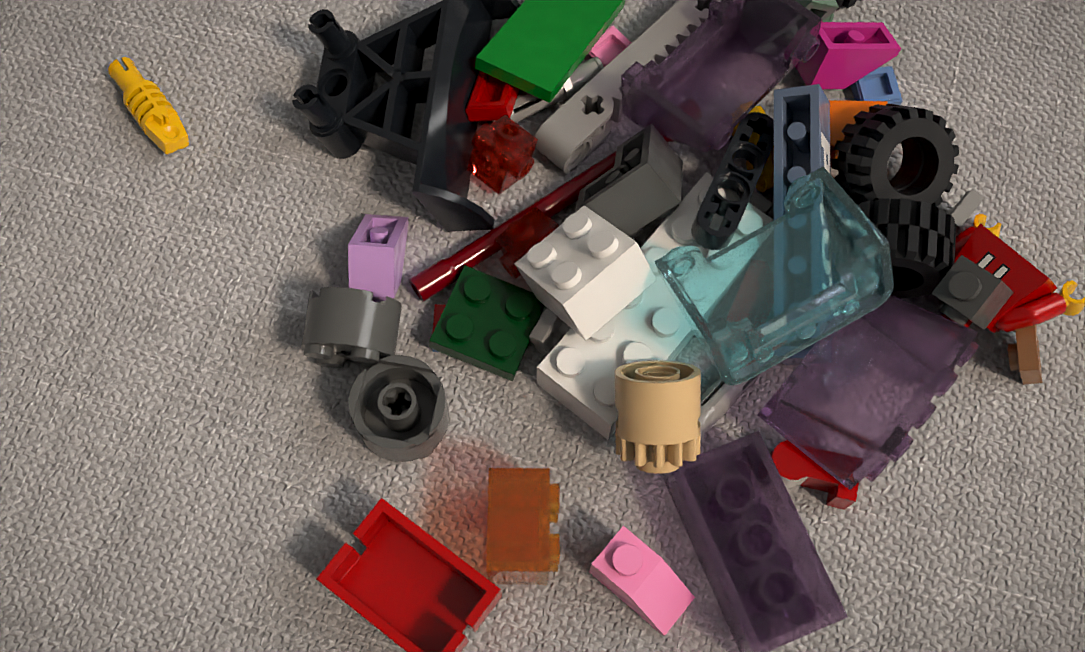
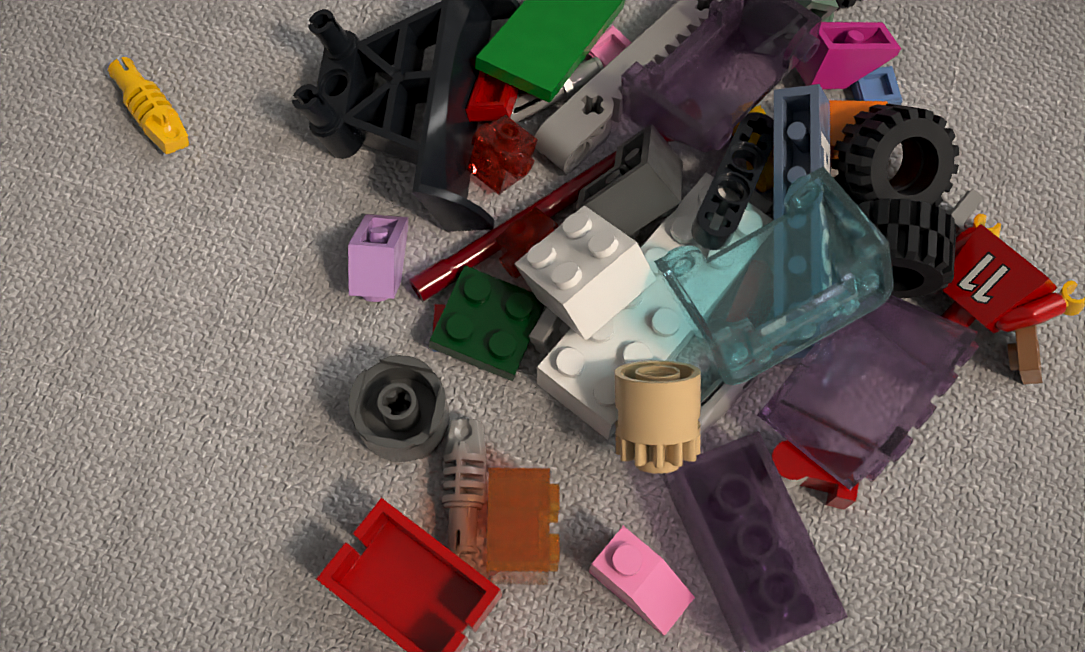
(349, 327): dark grey brick -> none
(464, 483): none -> hinge
(971, 293): dark grey brick -> none

